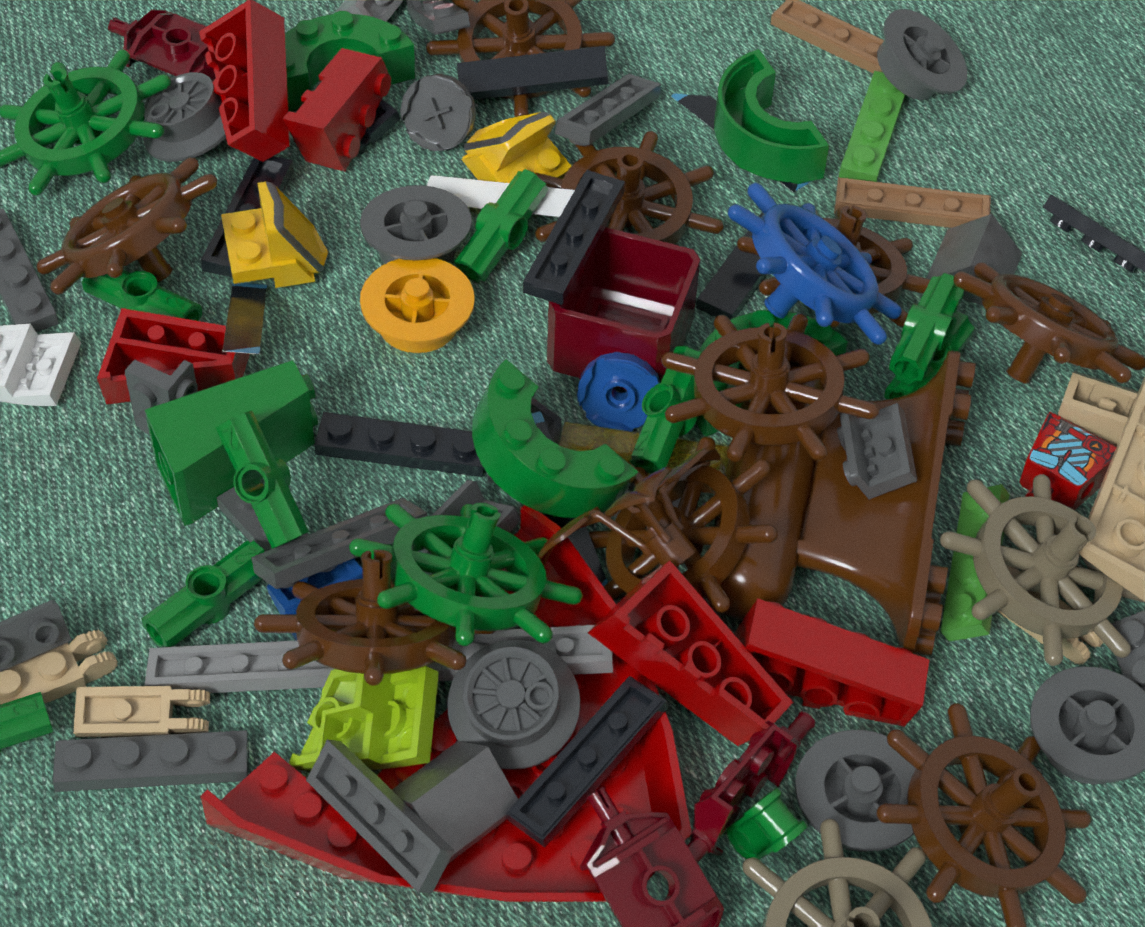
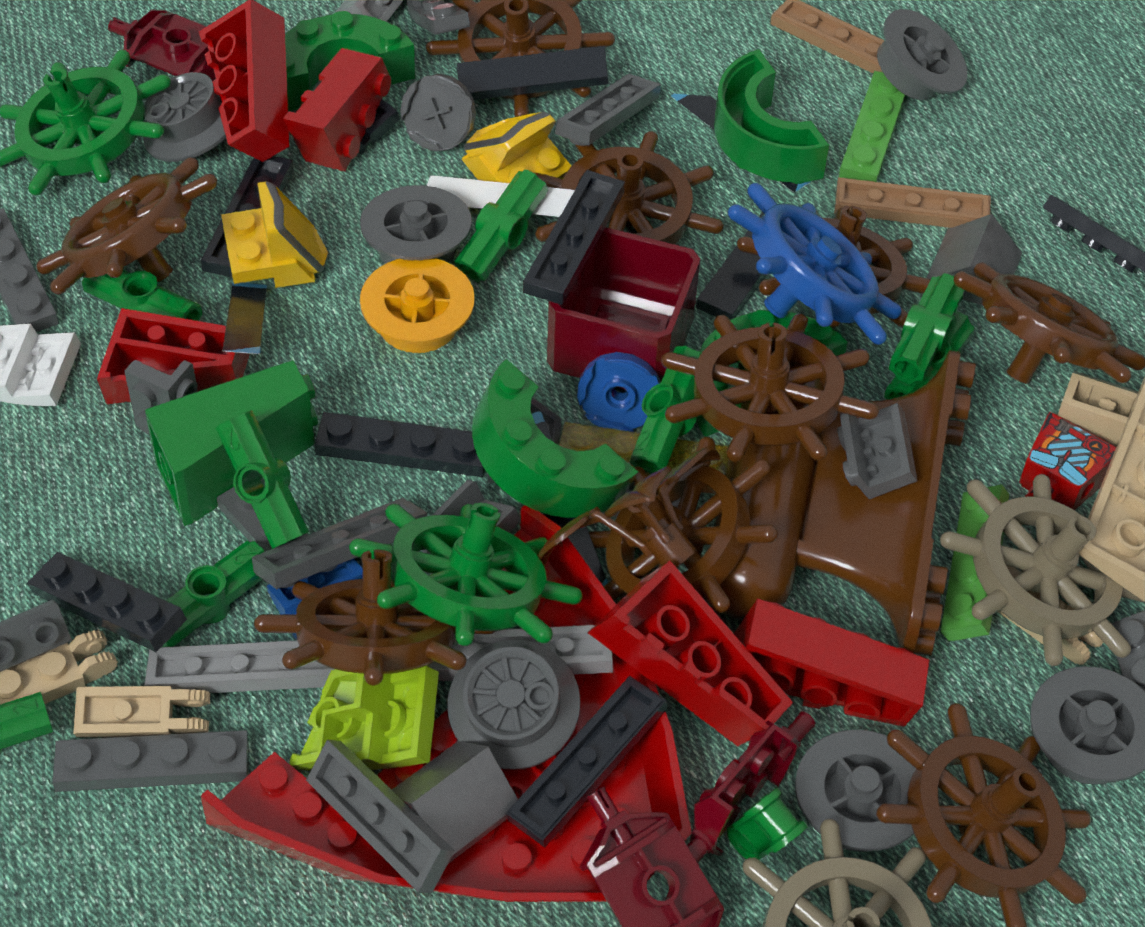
(107, 601): none -> black plate

